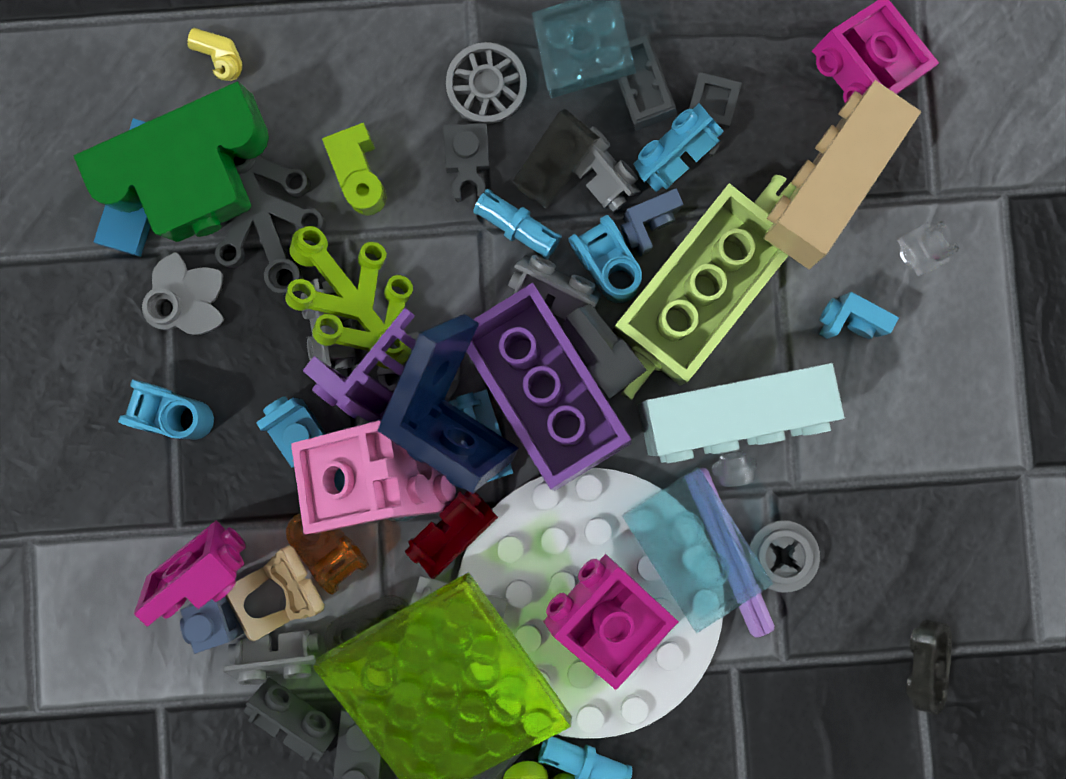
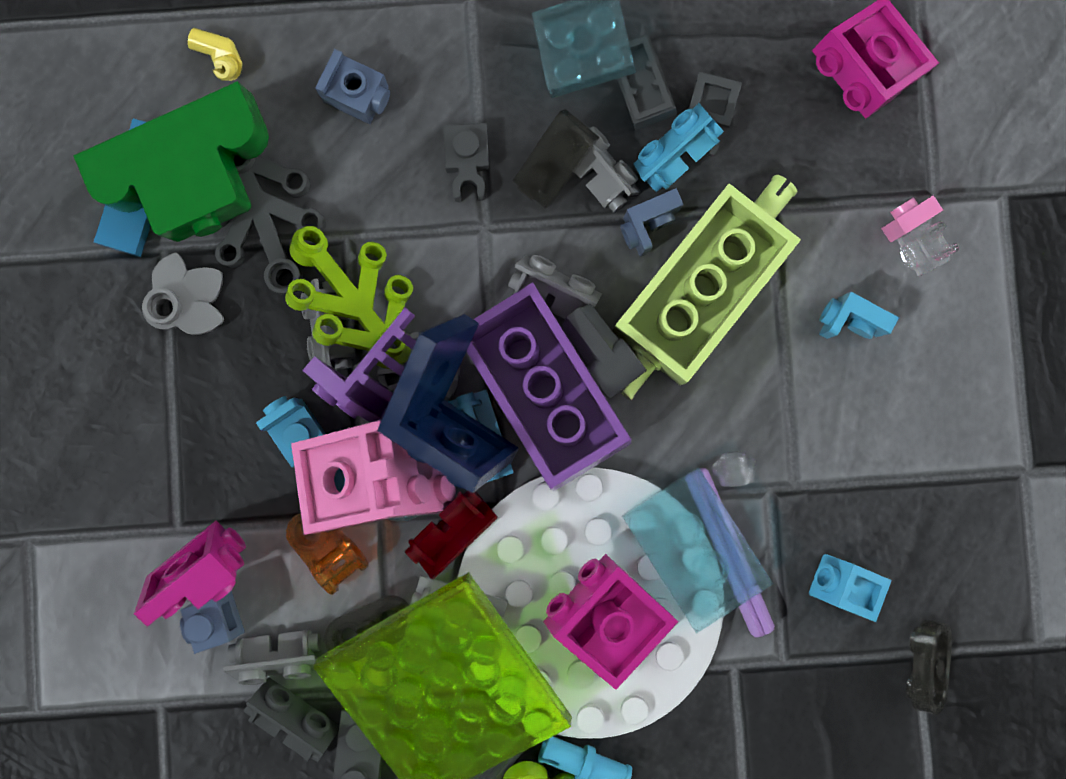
(160, 412): medium azure piece -> none
(300, 594): tan piece -> none
(352, 169): lime leg -> none
(360, 103): none -> sand blue brick
(486, 83): light grey wheel -> none
(517, 224): medium azure pin -> none
(604, 252): medium azure piece -> none
(748, 409): light aqua brick -> none
(803, 552): light grey gear -> none
(841, 174): tan wedge -> none
(849, 587): none -> medium azure bracket
(910, 216): none -> bright pink plate

